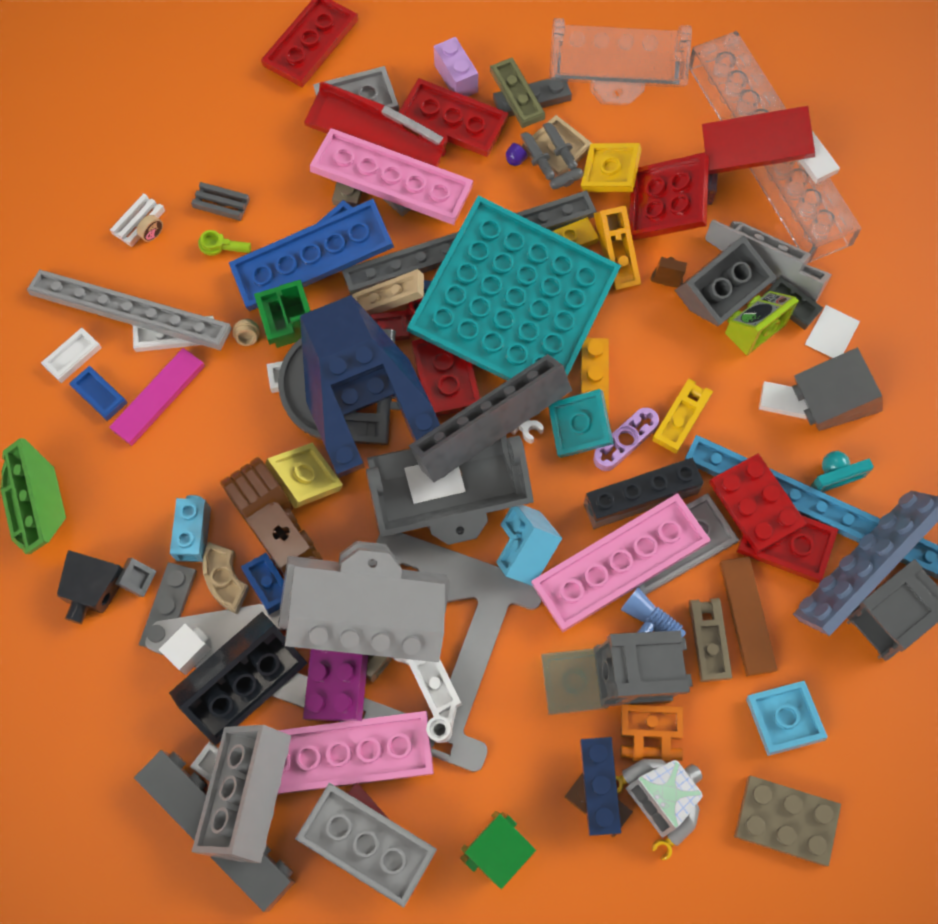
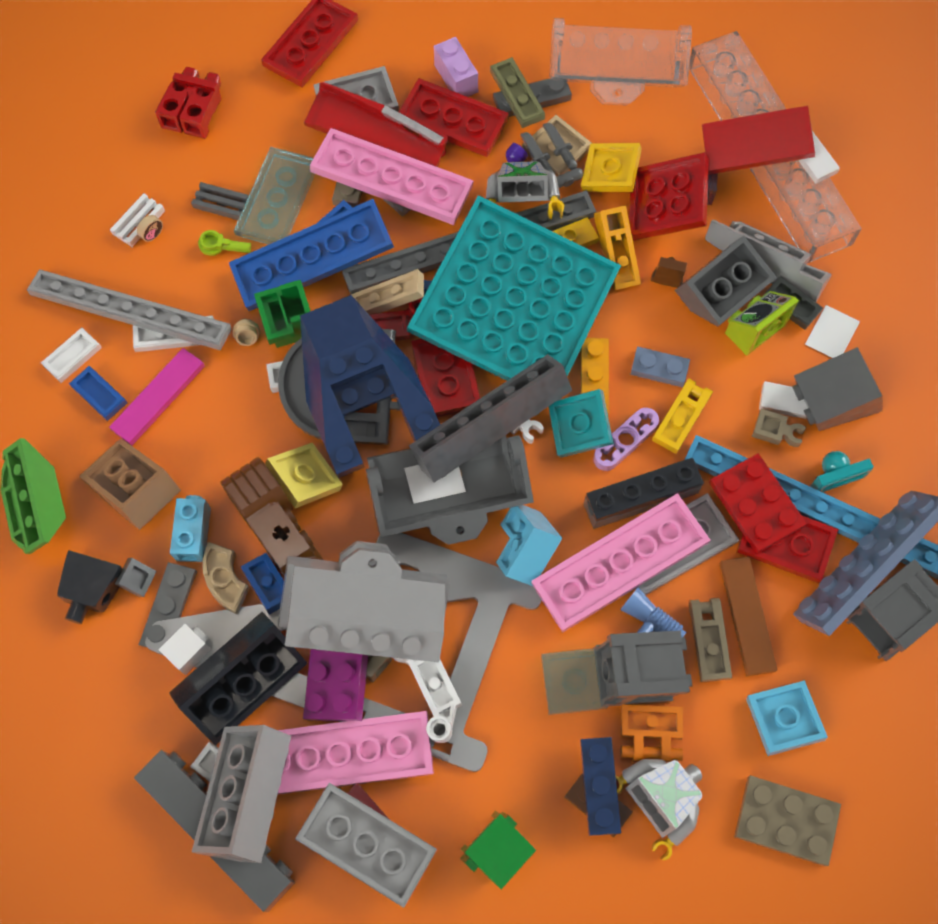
(131, 483): none -> medium nougat slope
(189, 103): none -> red hips
(275, 197): none -> clear light blue tile
(525, 183): none -> light grey torso
(660, 366): none -> sand blue plate
(773, 428): none -> dark tan plate

